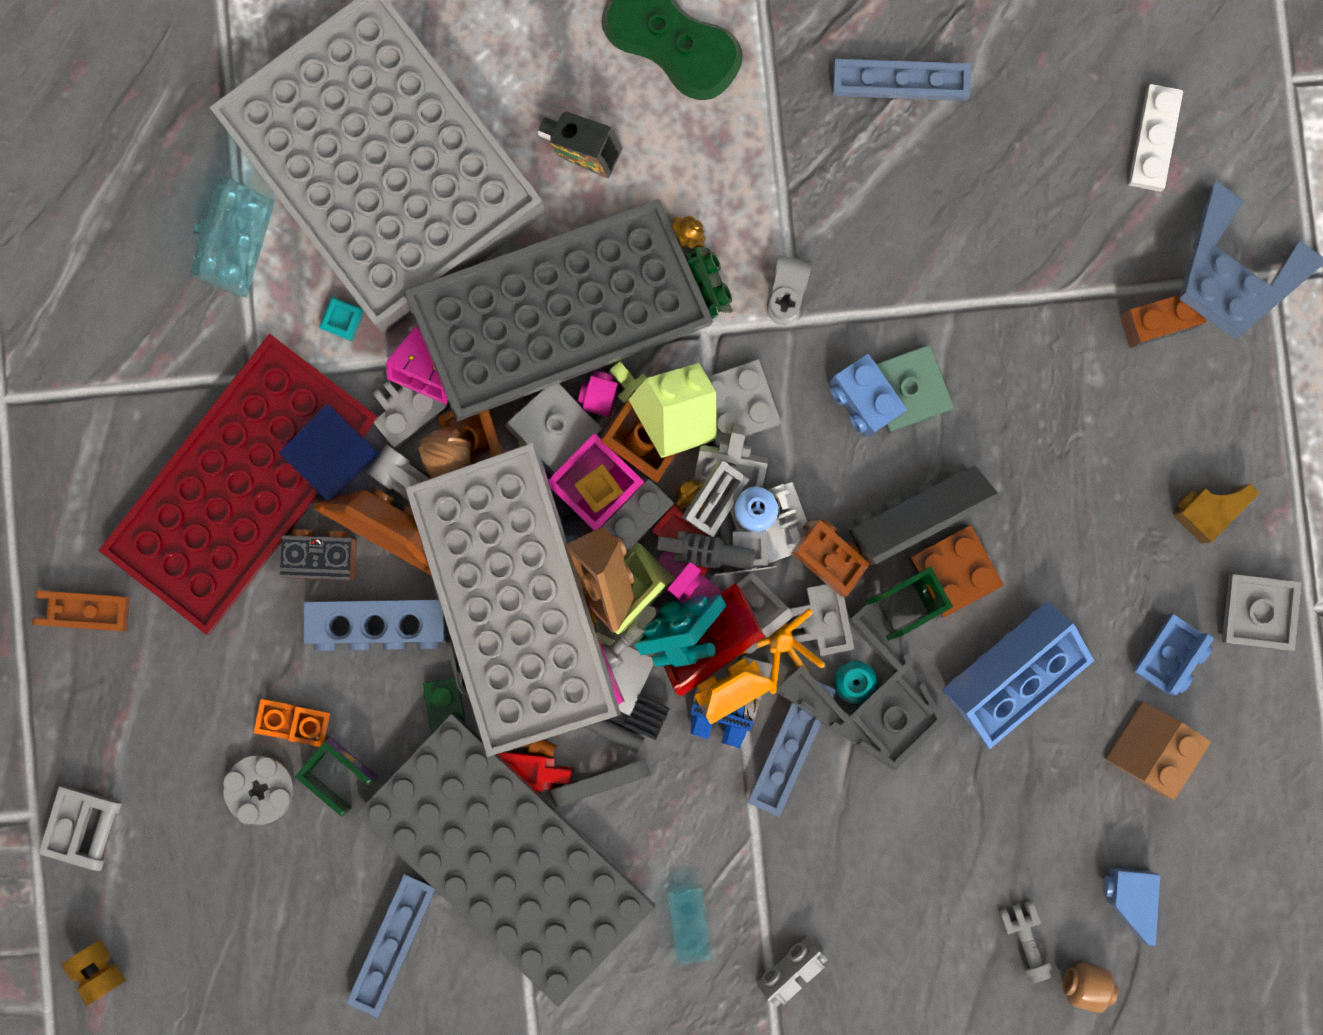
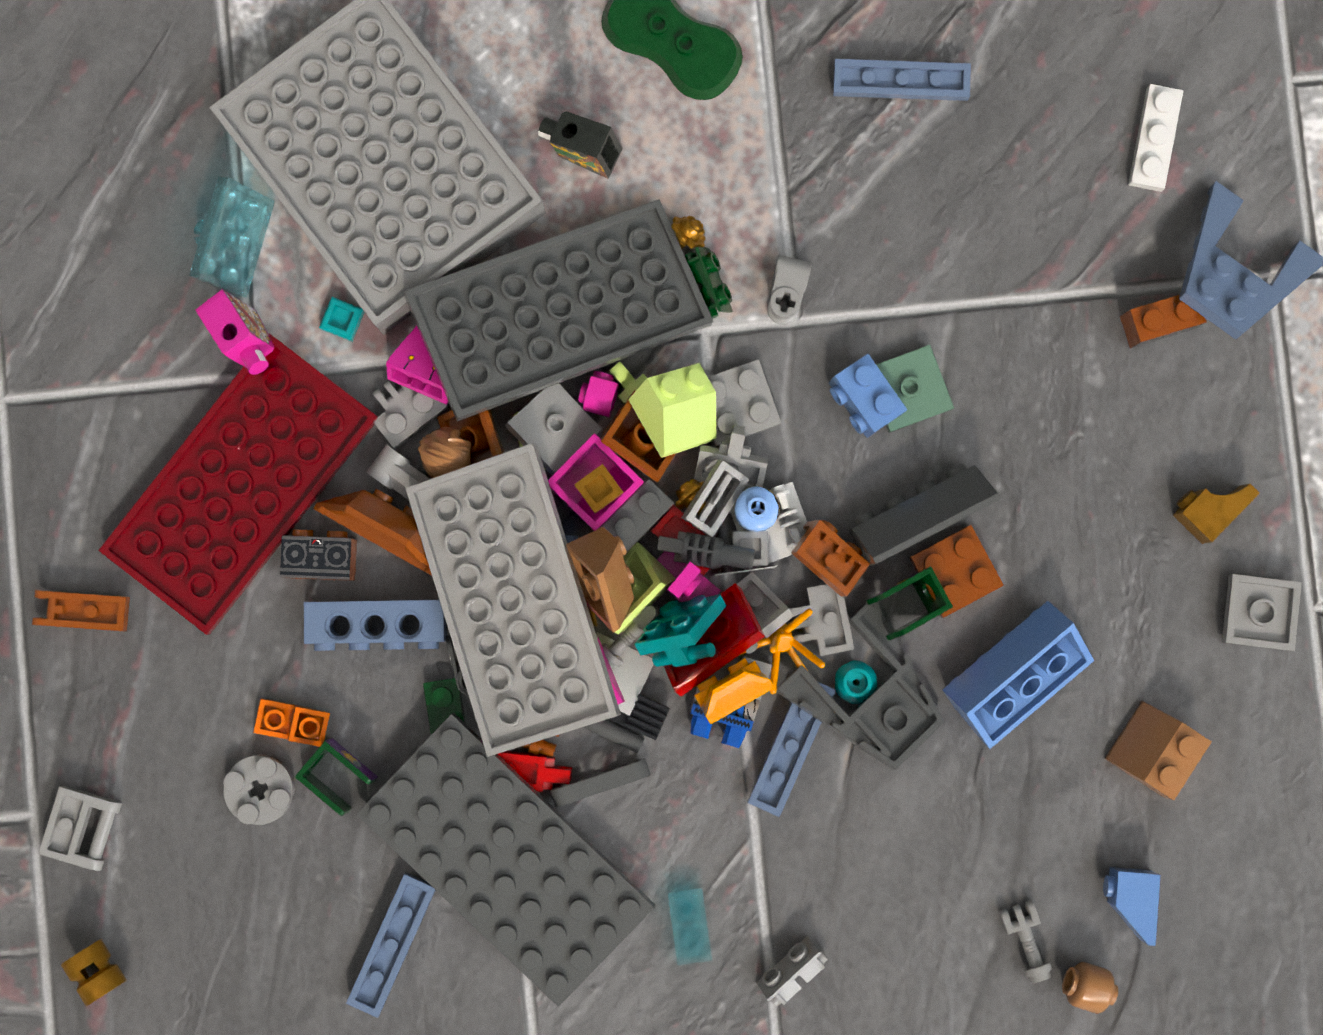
(246, 339): none -> dark pink torso
(328, 452): clear blue tile -> none
(1174, 656): medium blue bracket -> none

